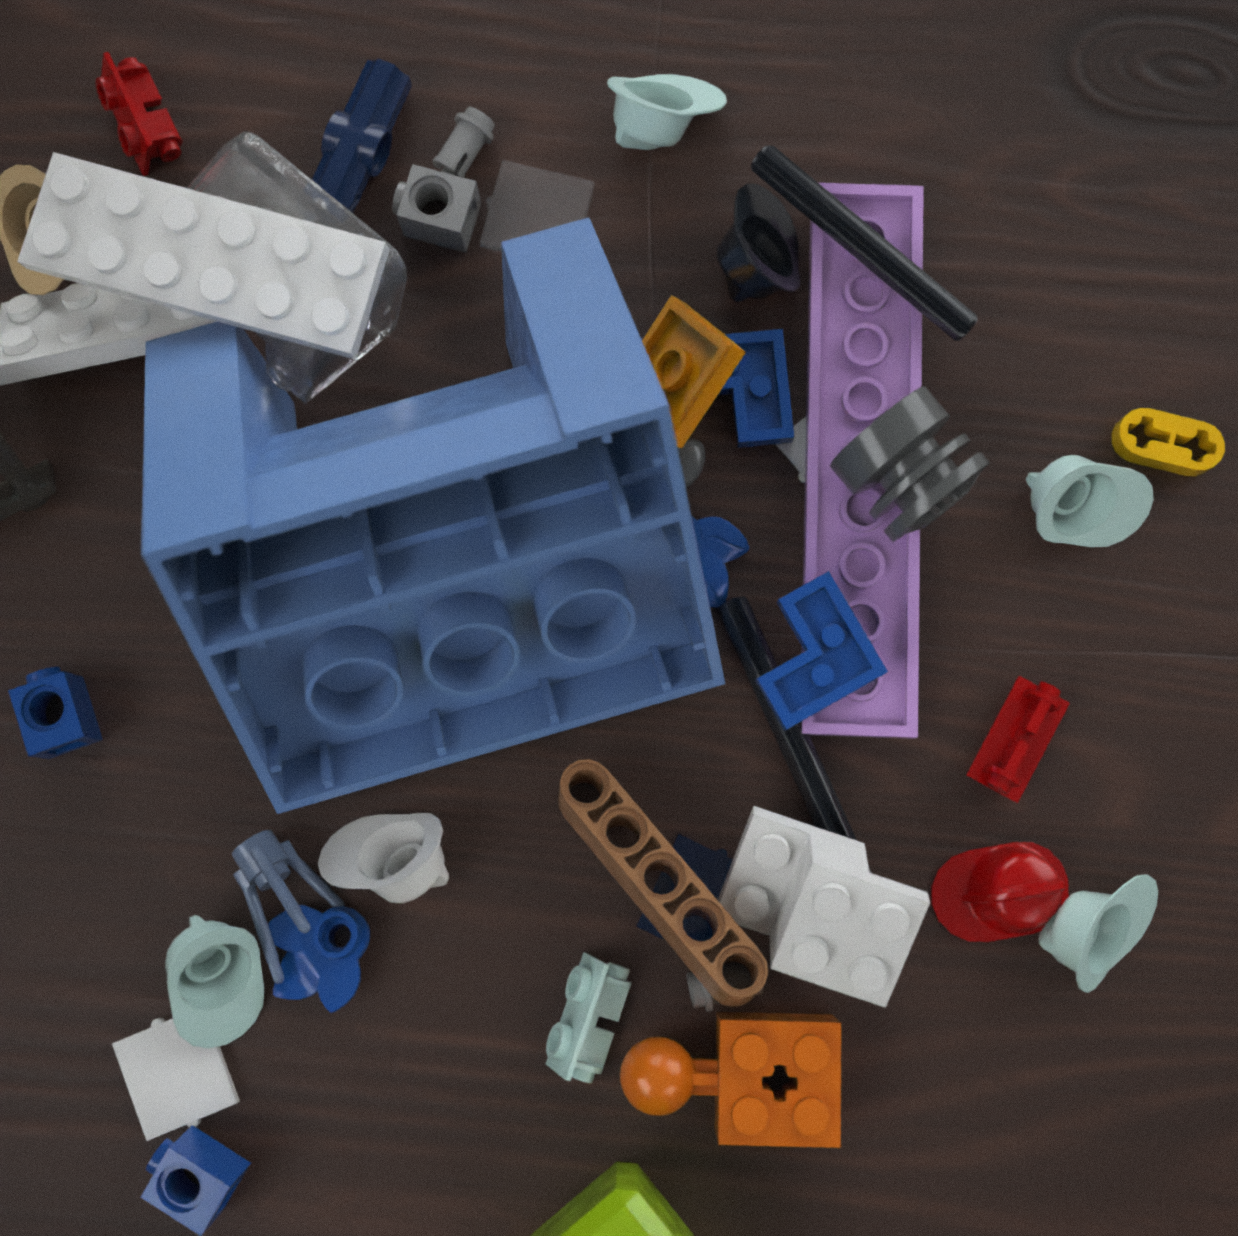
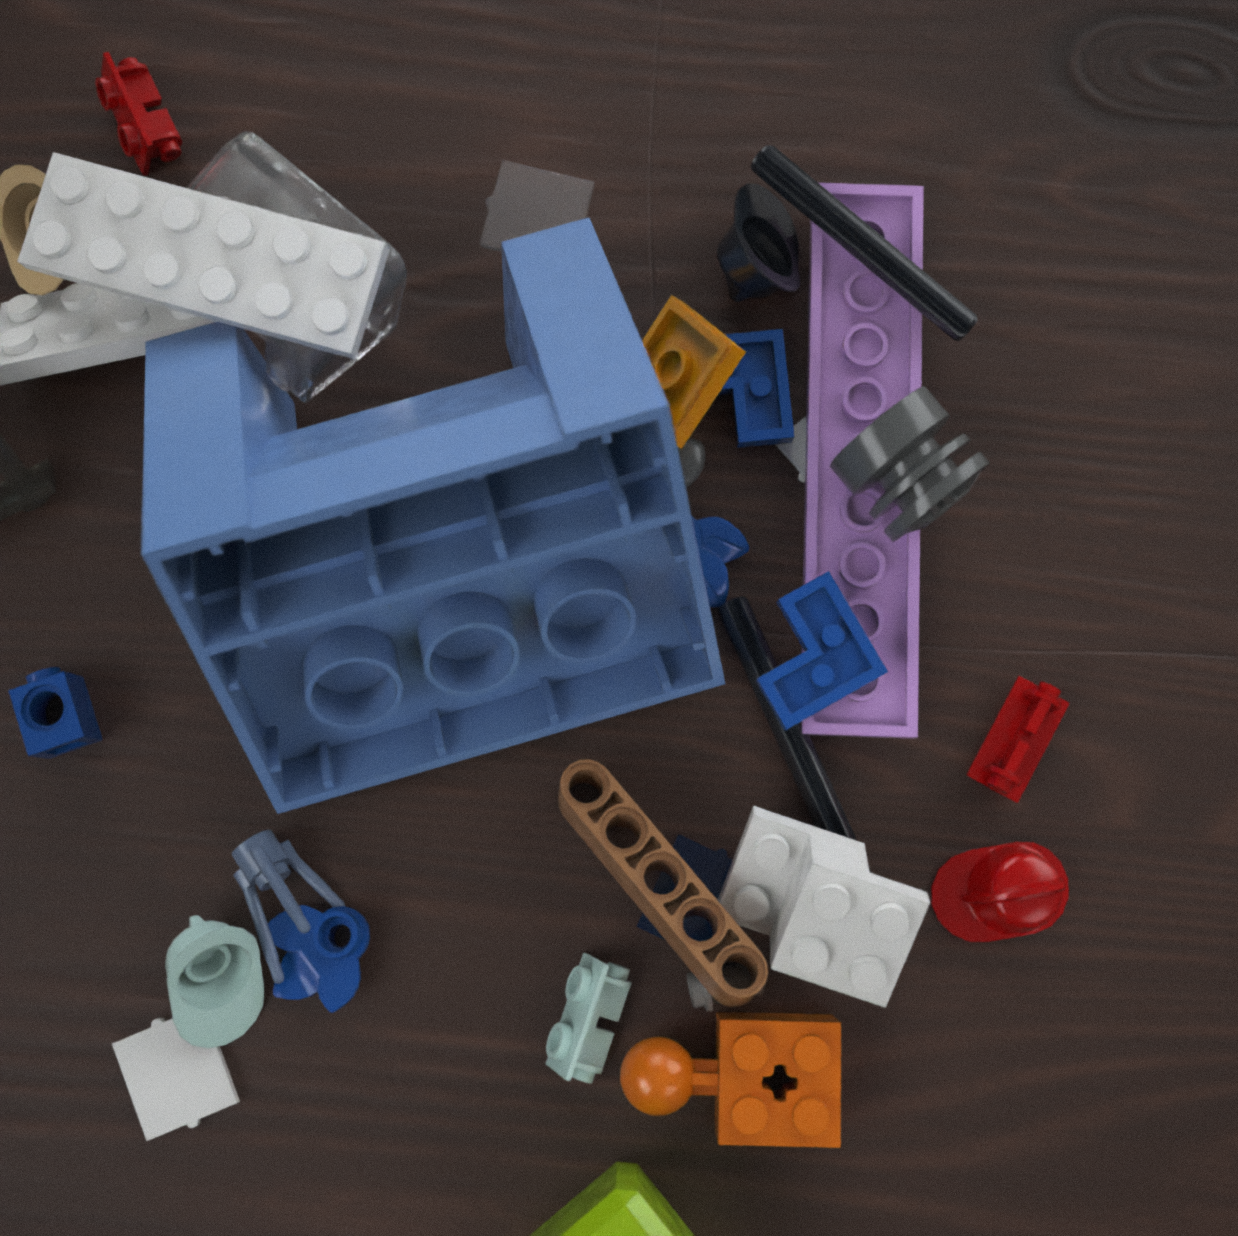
(190, 1203): blue brick -> none
(361, 135): dark blue piece -> none
(388, 854): white piece -> none
(448, 228): light grey brick -> none
(464, 142): light grey pin -> none
(659, 108): light aqua piece -> none
(1088, 501): light aqua piece -> none
(1099, 928): light aqua piece -> none
(1170, 430): yellow beam -> none

